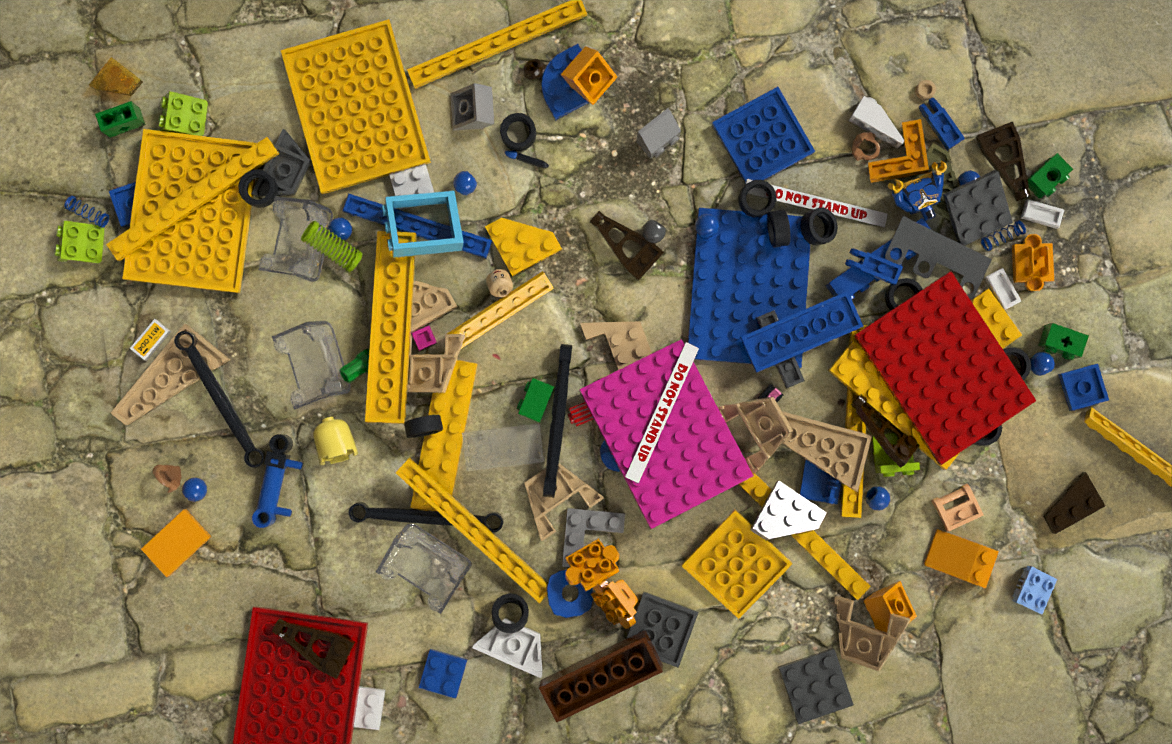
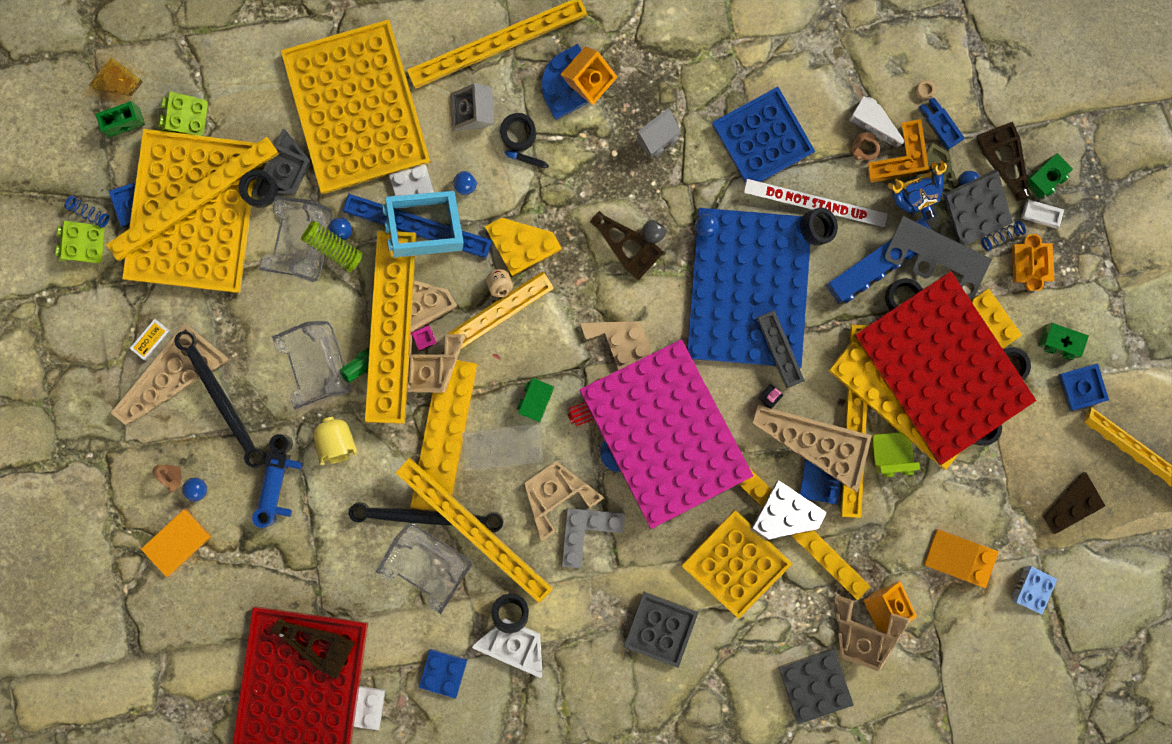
(423, 426): black tyre -> none
(534, 69): dark brown hat -> none
(558, 419): black piece -> none
(562, 607): blue piece -> none
(592, 564): light orange piece -> none
(601, 676): reddish brown brick -> none
(615, 603): light orange piece -> none
(662, 412): white sticker -> none
(765, 424): tan wing -> none
(771, 198): black tyre -> none
(778, 228): black tyre -> none
(801, 331): blue plate -> none
(875, 266): blue hinge -> none
(878, 498): blue piece -> none
(903, 447): dark brown plate -> none
(961, 513): light nougat plate -> none
(1002, 289): white tile -> none
(1042, 363): blue piece -> none

